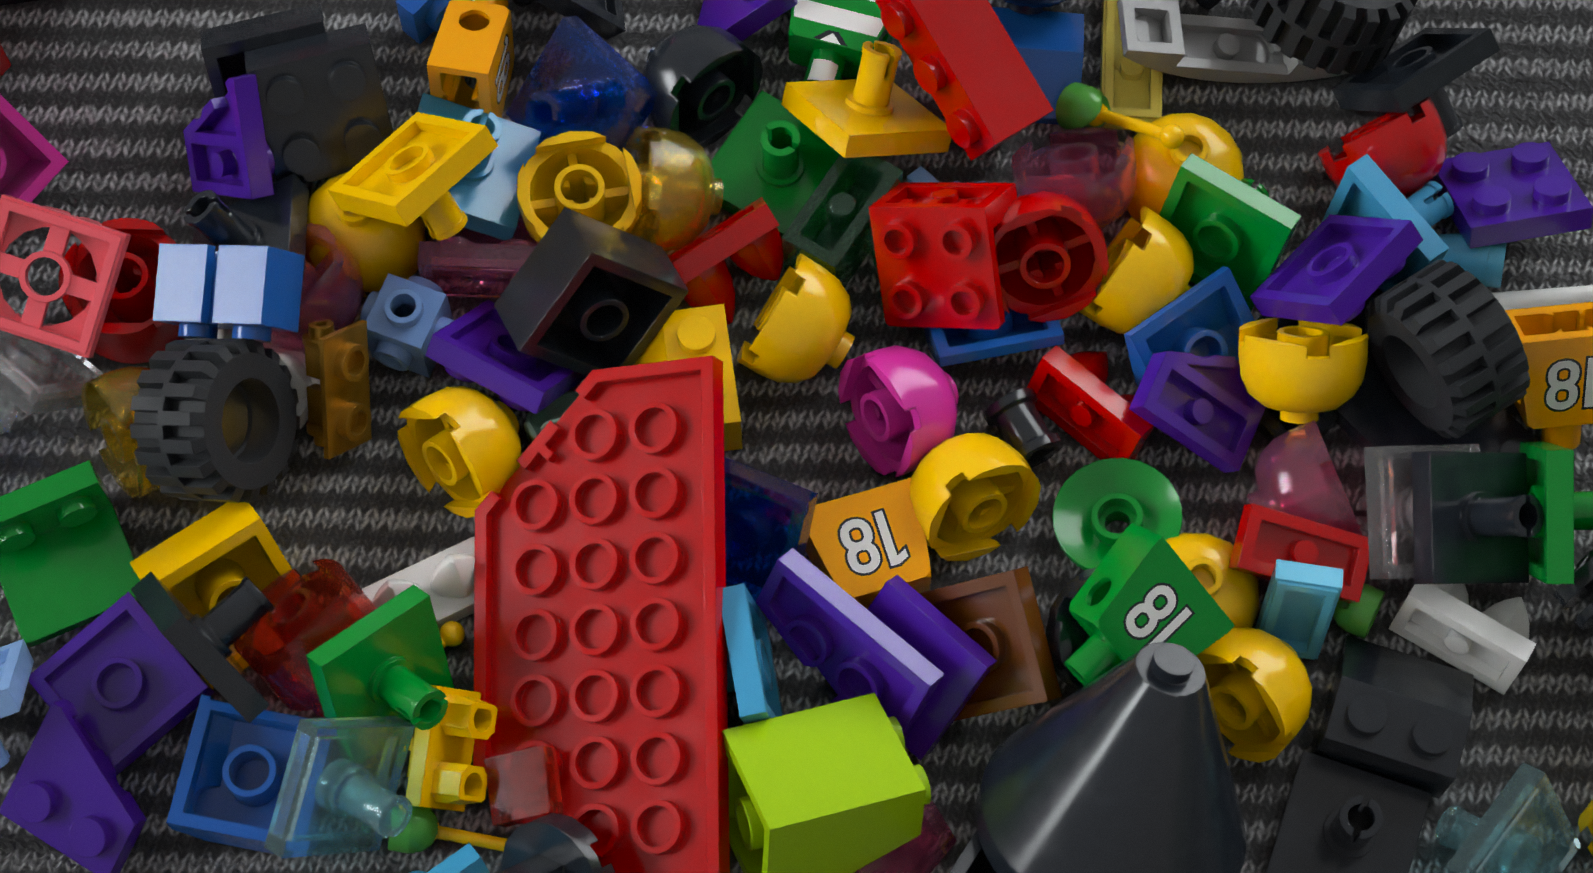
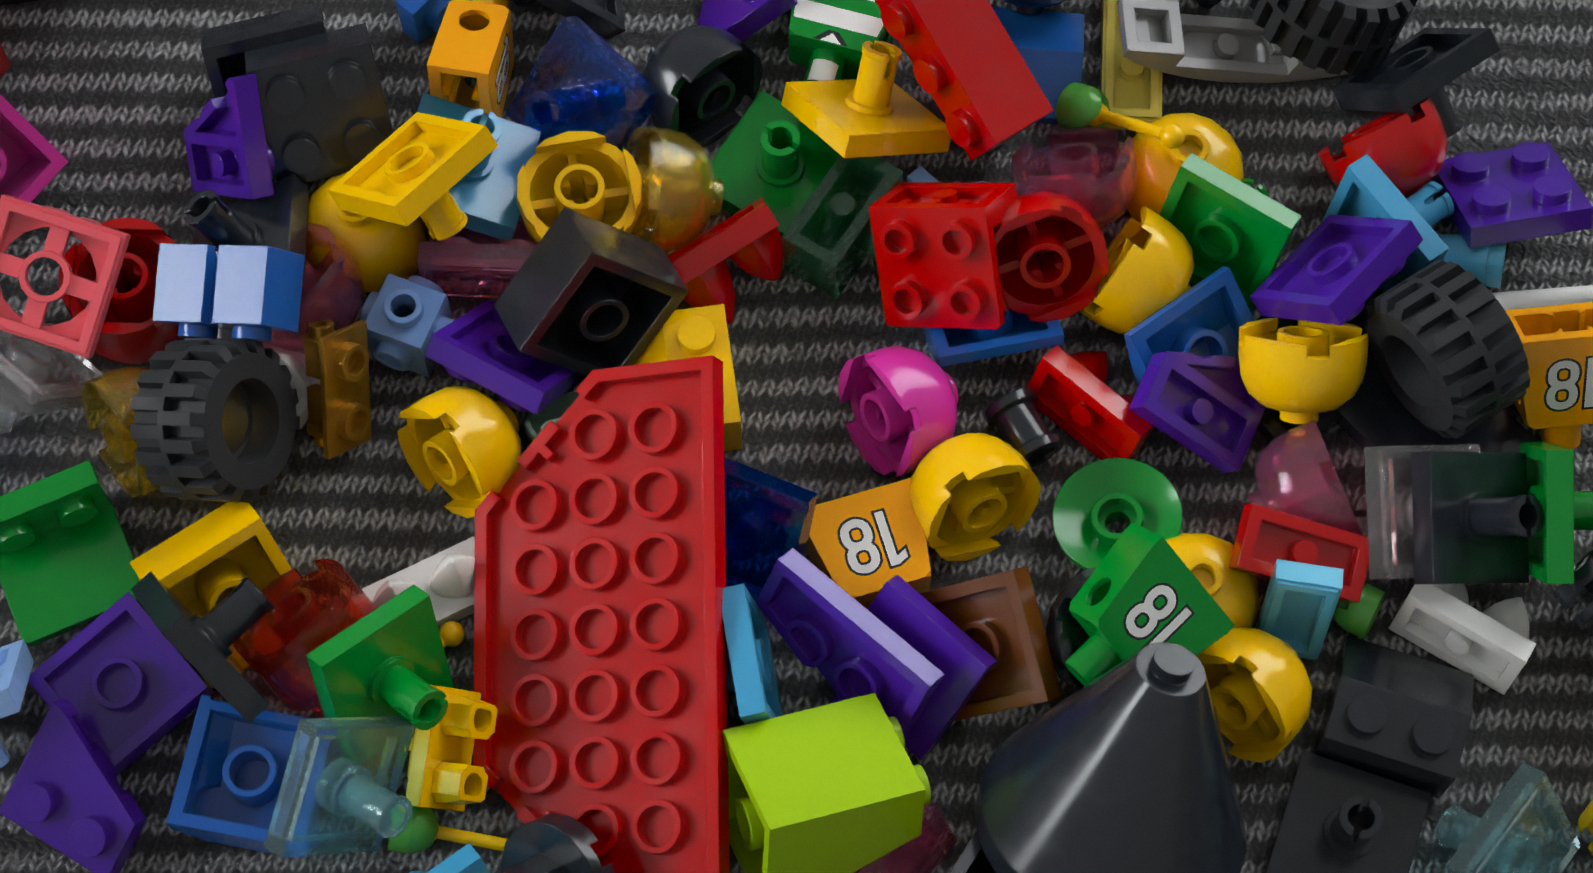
(523, 786): clear red tile -> none
(800, 325): yellow cylinder -> none

